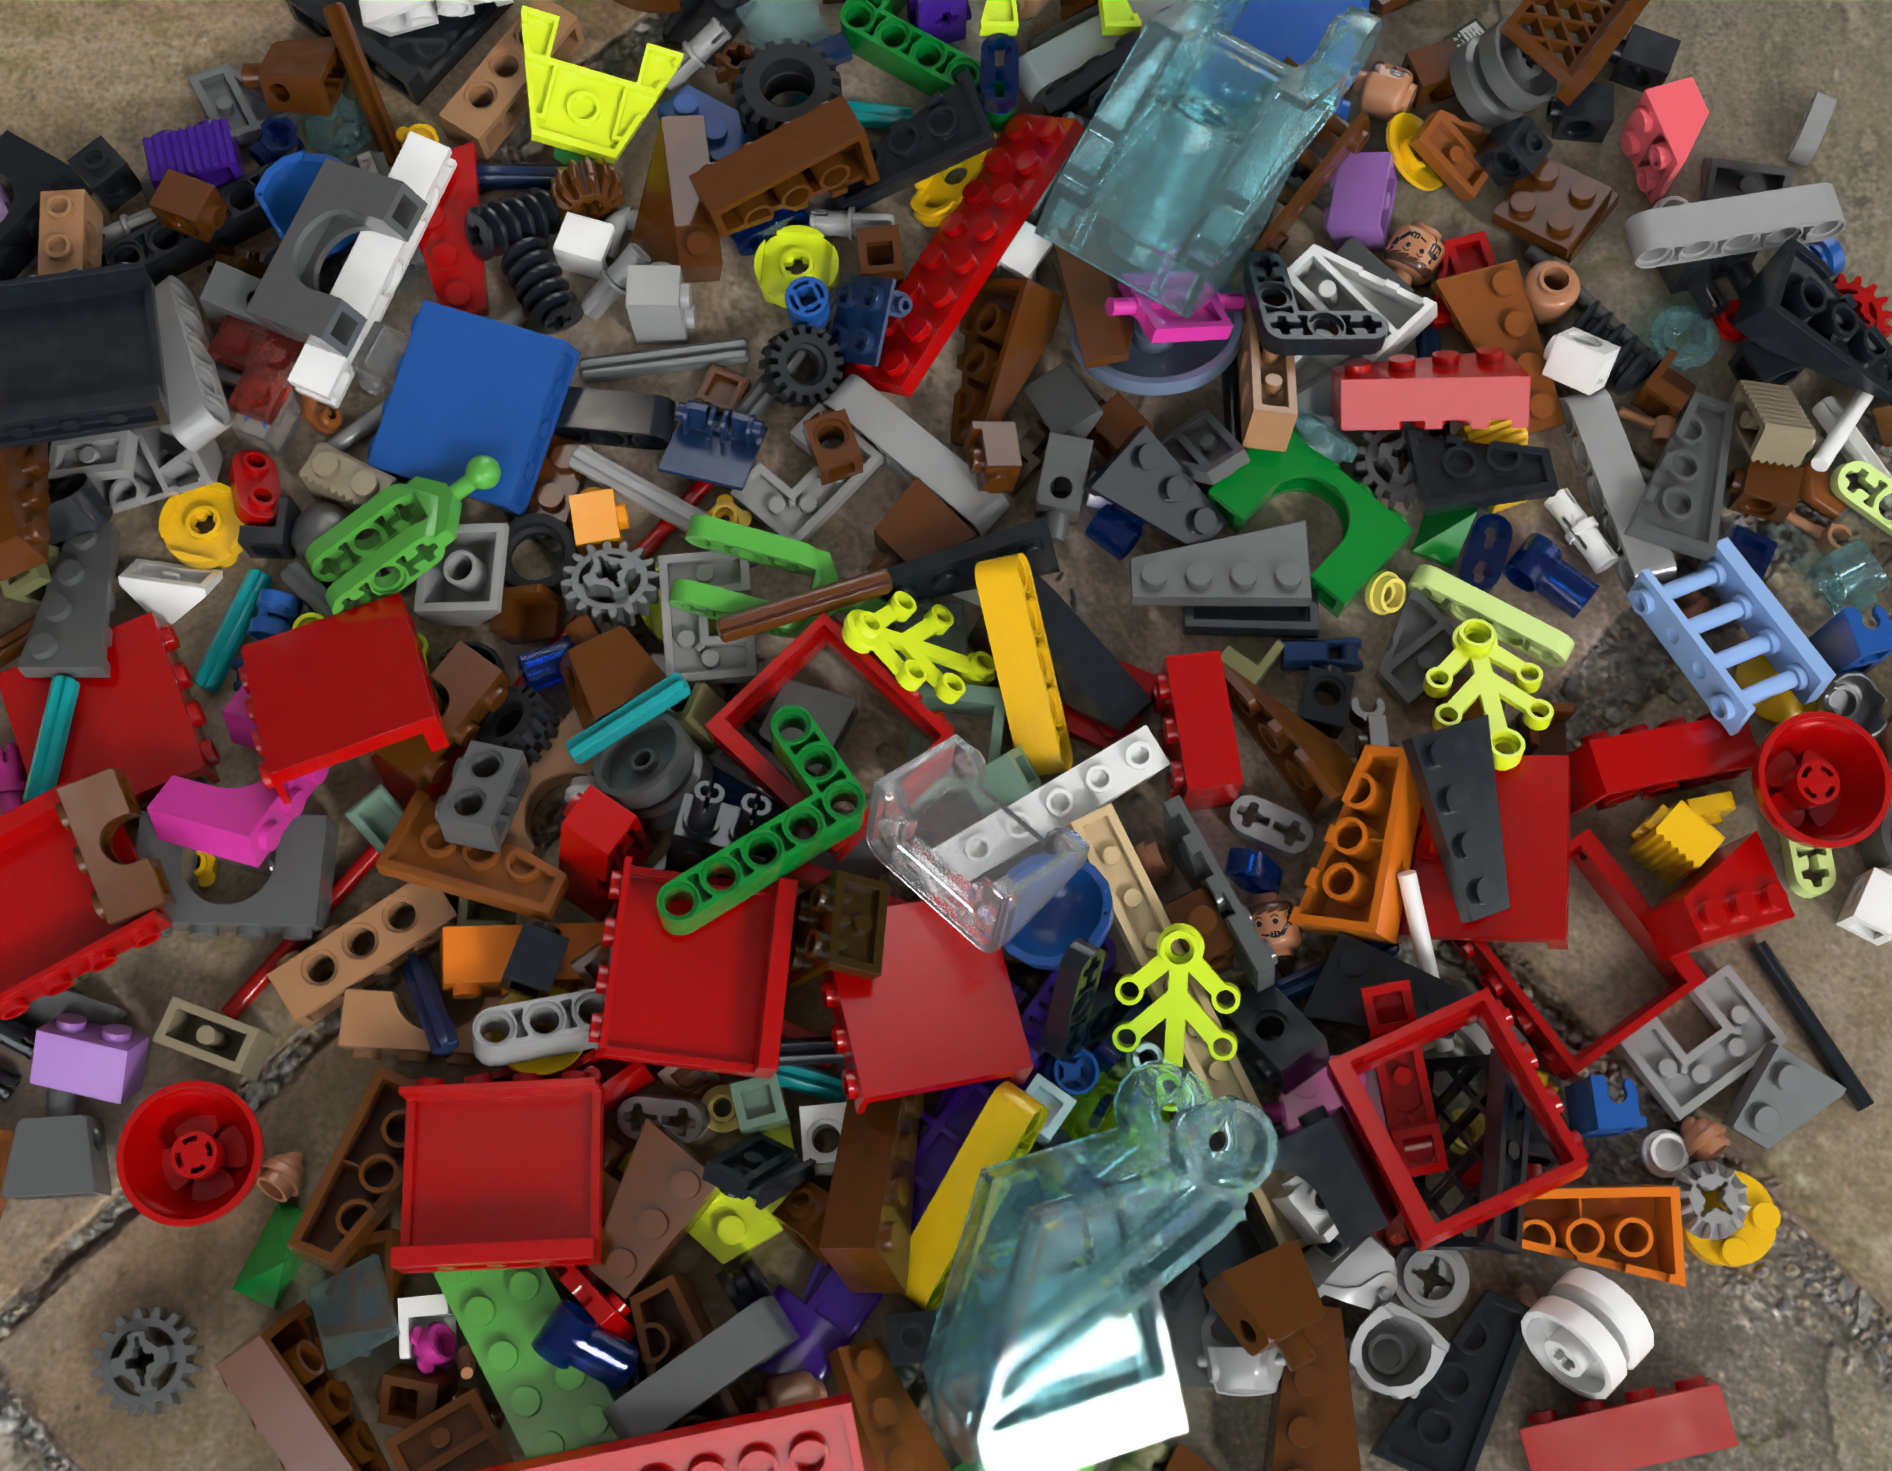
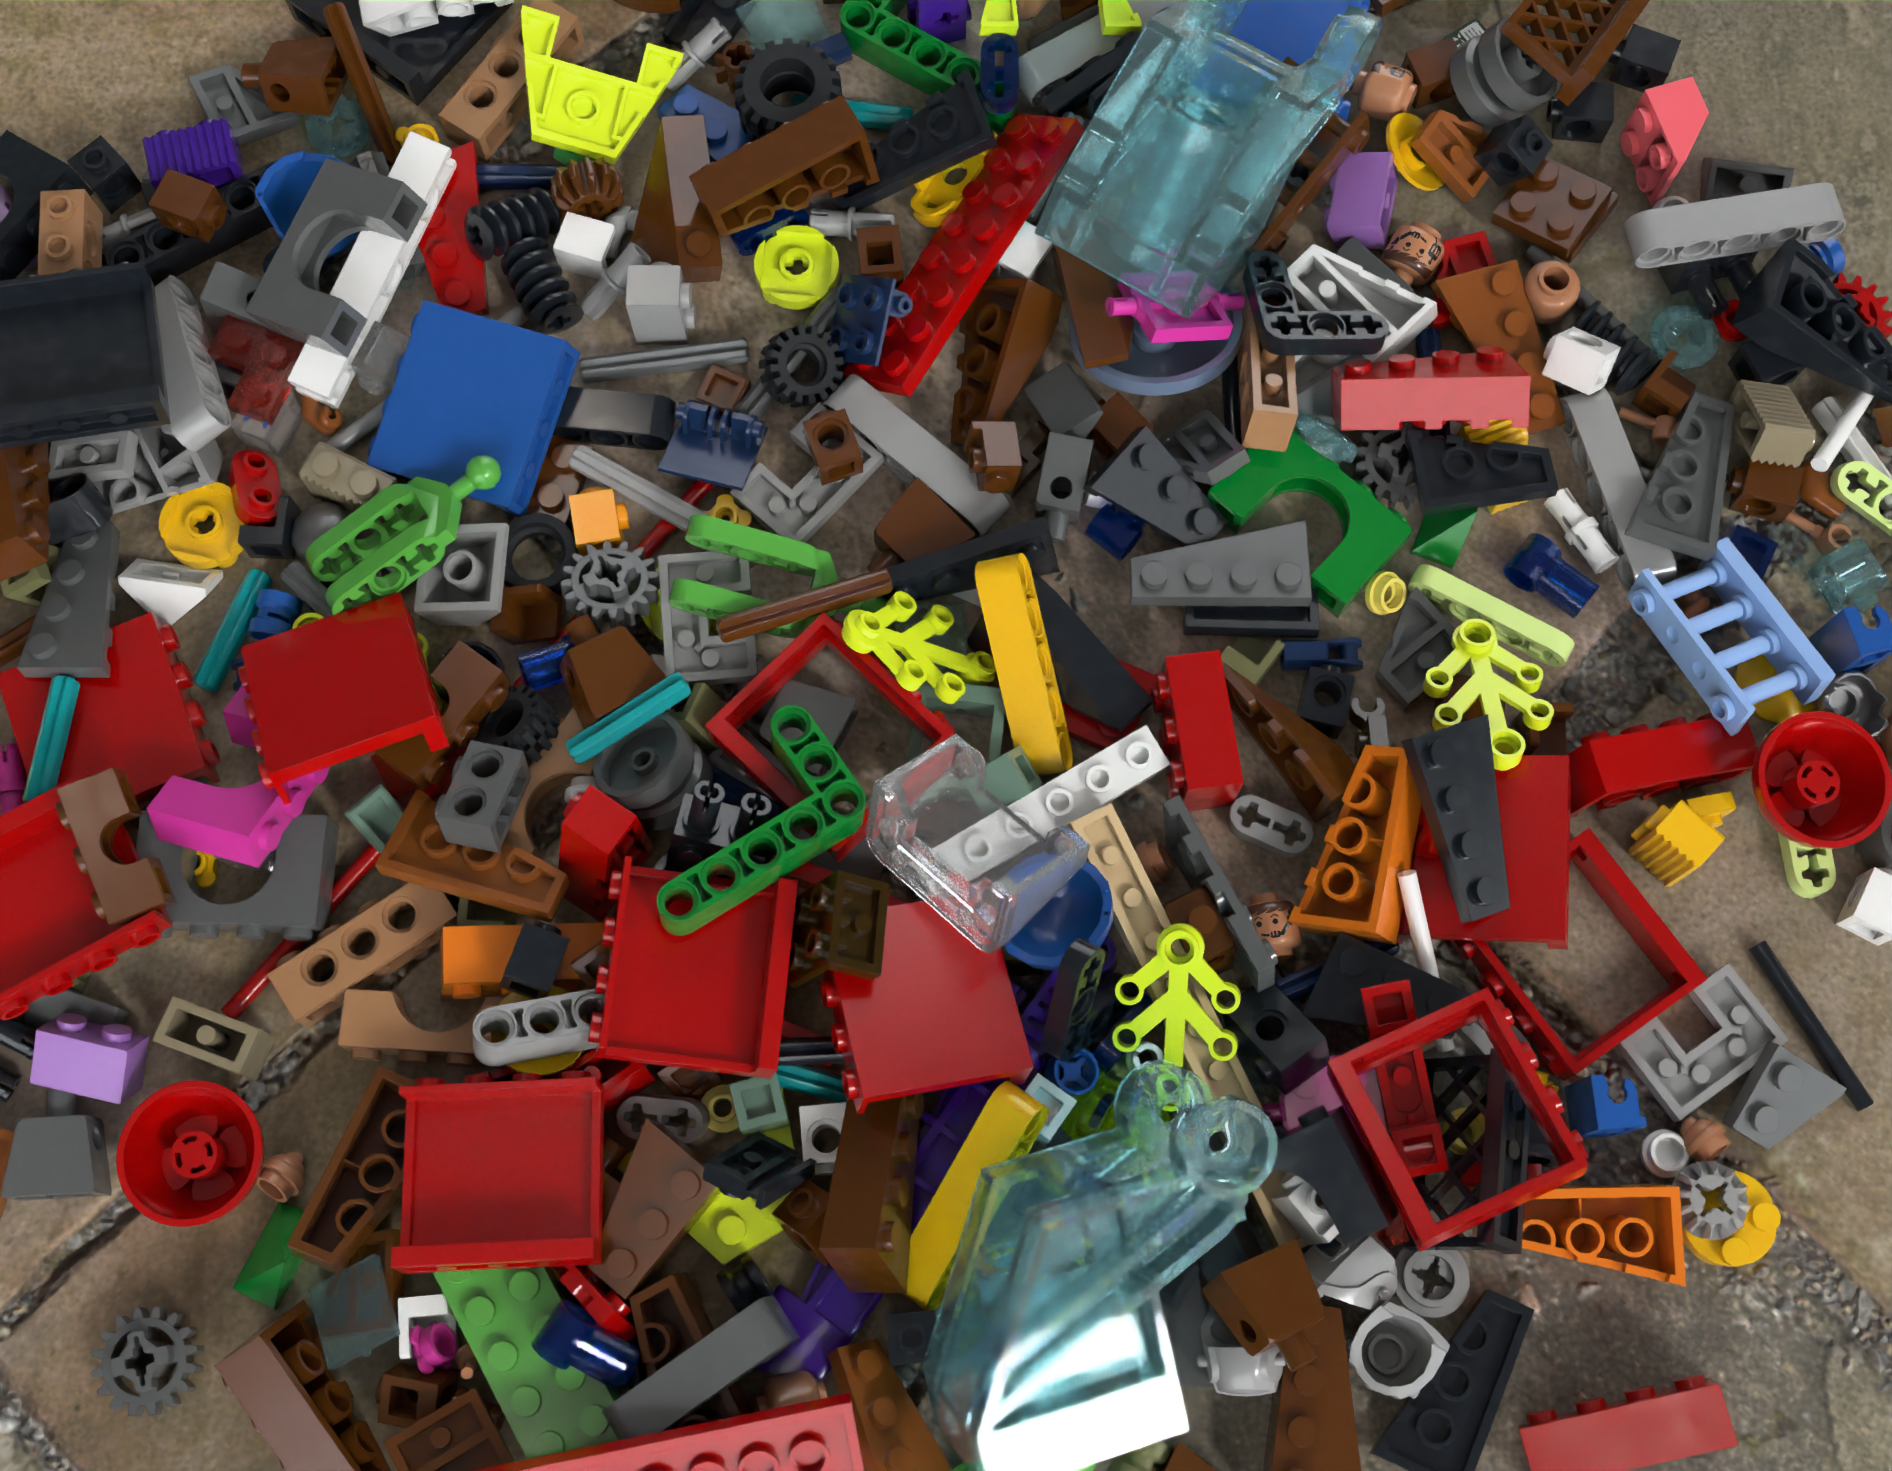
(238, 258): dark brown plate -> none
(276, 139): clear blue piece -> none
(430, 1005): dark blue axle -> none
(808, 311): blue wheel -> none
(1253, 871): clear blue beam -> none
(1475, 551): clear blue beam -> none
(1587, 1333): white wheel -> none
(1720, 901): red wedge -> none
(1811, 129): light grey beam -> none

